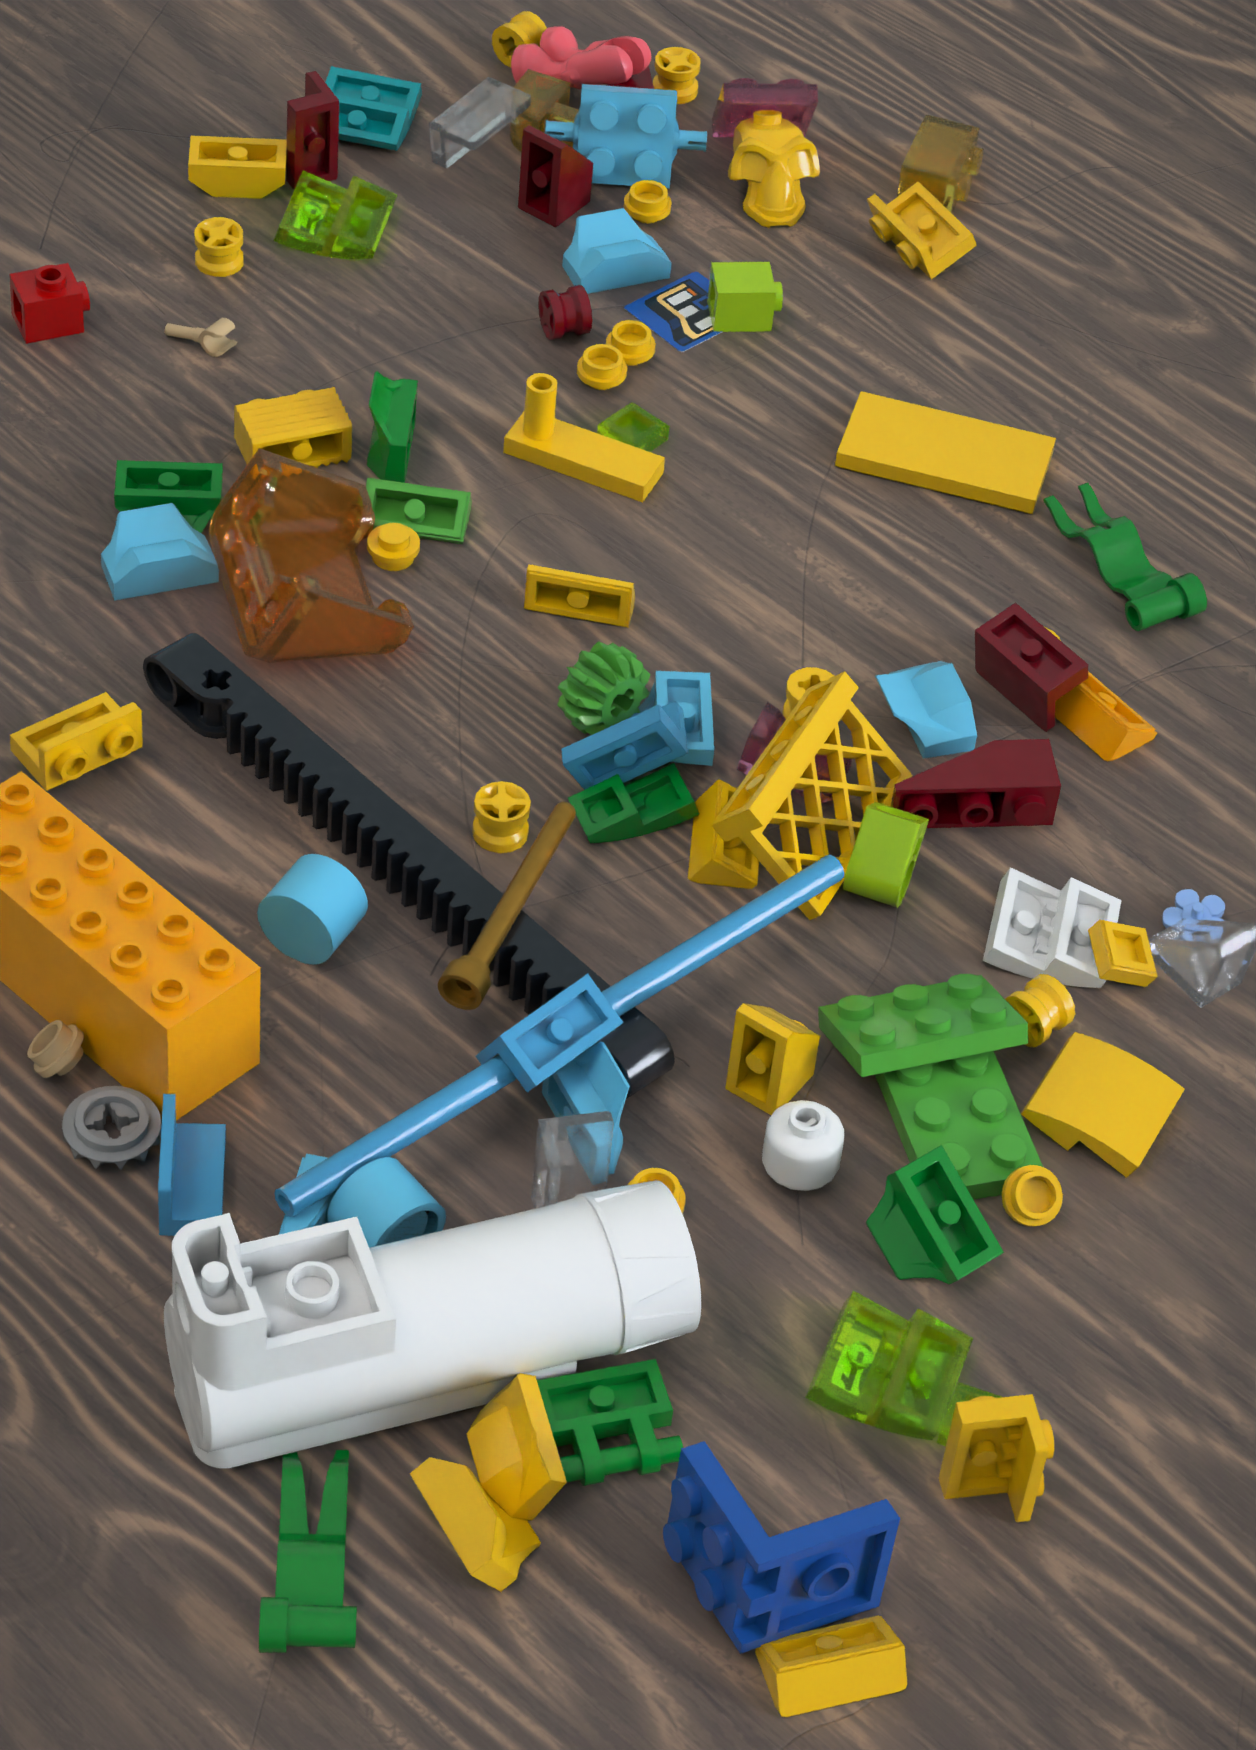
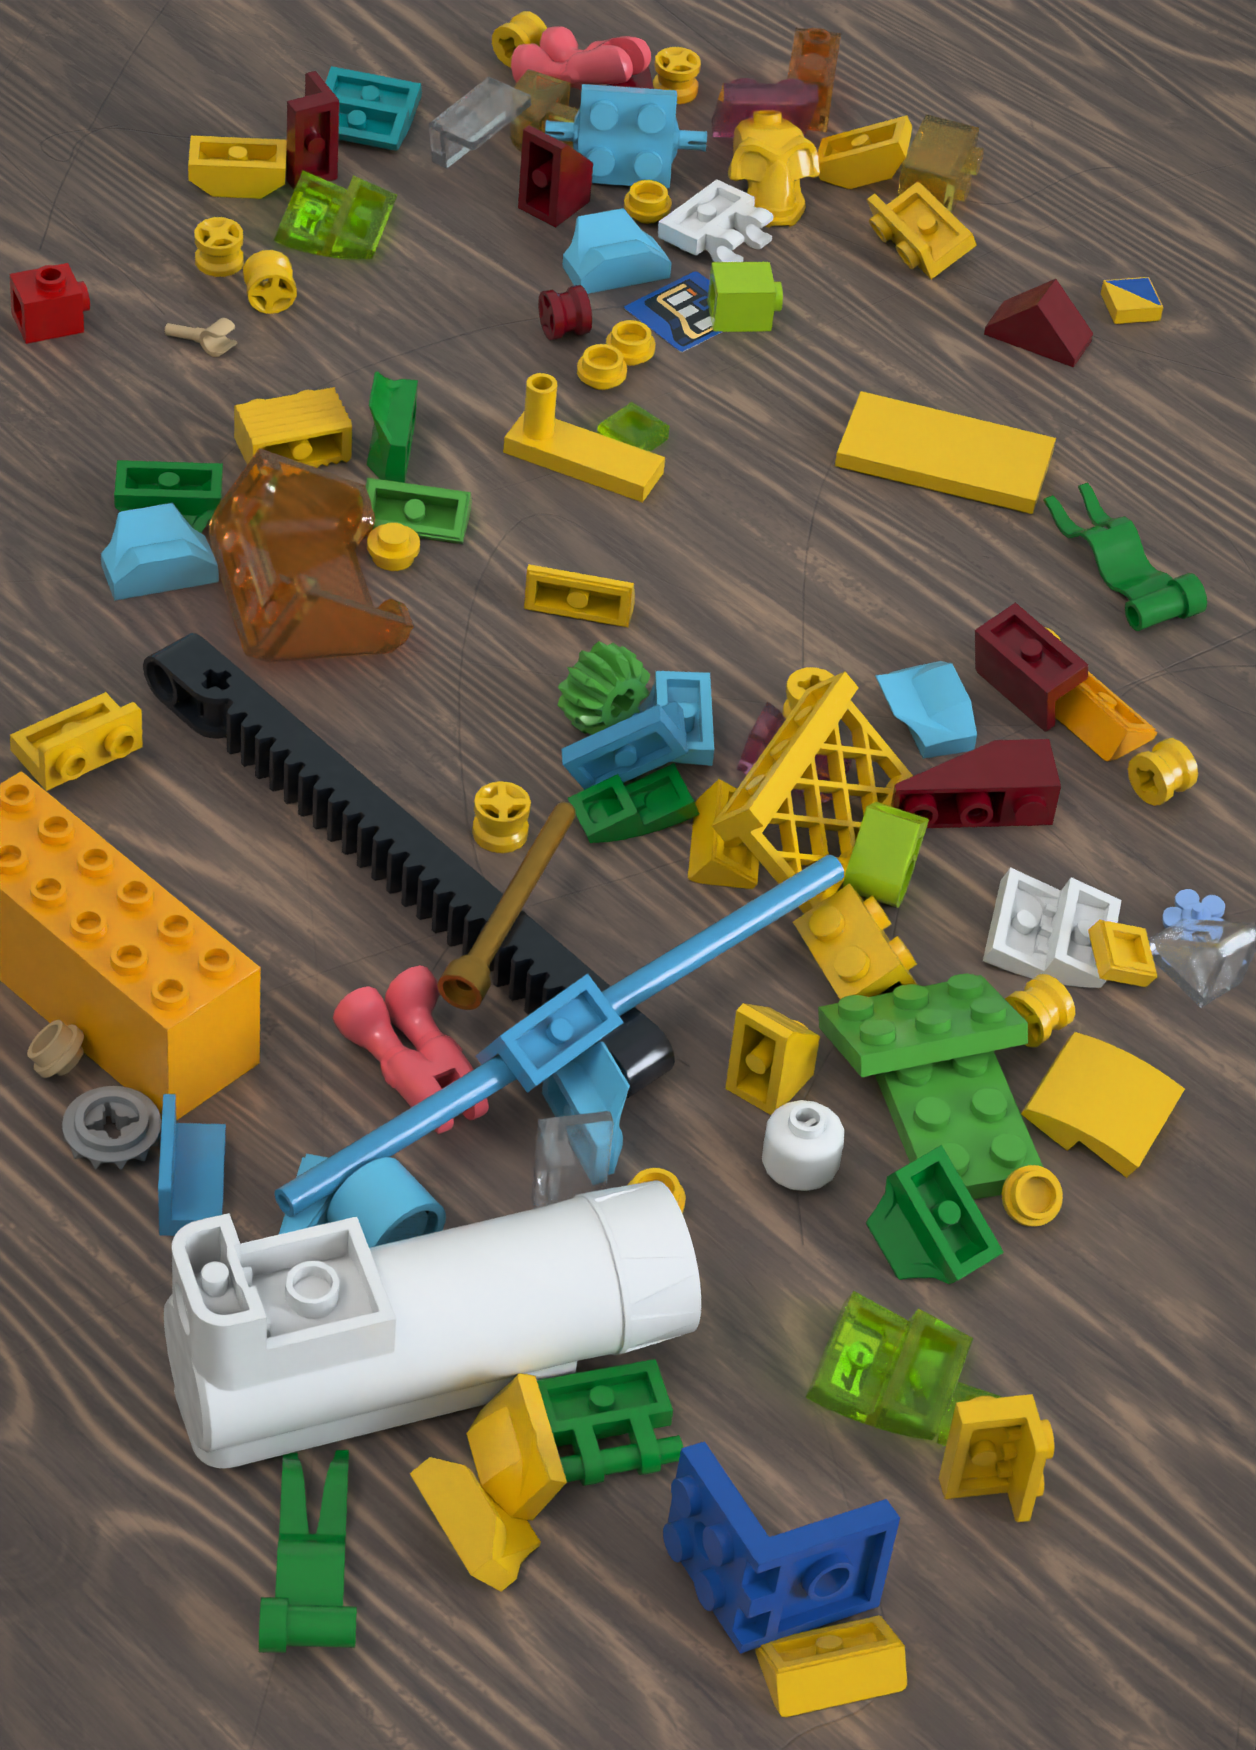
(279, 290): none -> yellow wheel
(312, 909): medium azure piece -> none
(409, 1006): none -> coral piece
(709, 221): none -> white plate
(815, 62): none -> clear orange slope
(852, 945): none -> yellow bracket
(864, 153): none -> yellow slope
(1042, 323): none -> dark red slope
(1131, 300): none -> yellow tile
(1162, 771): none -> yellow wheel

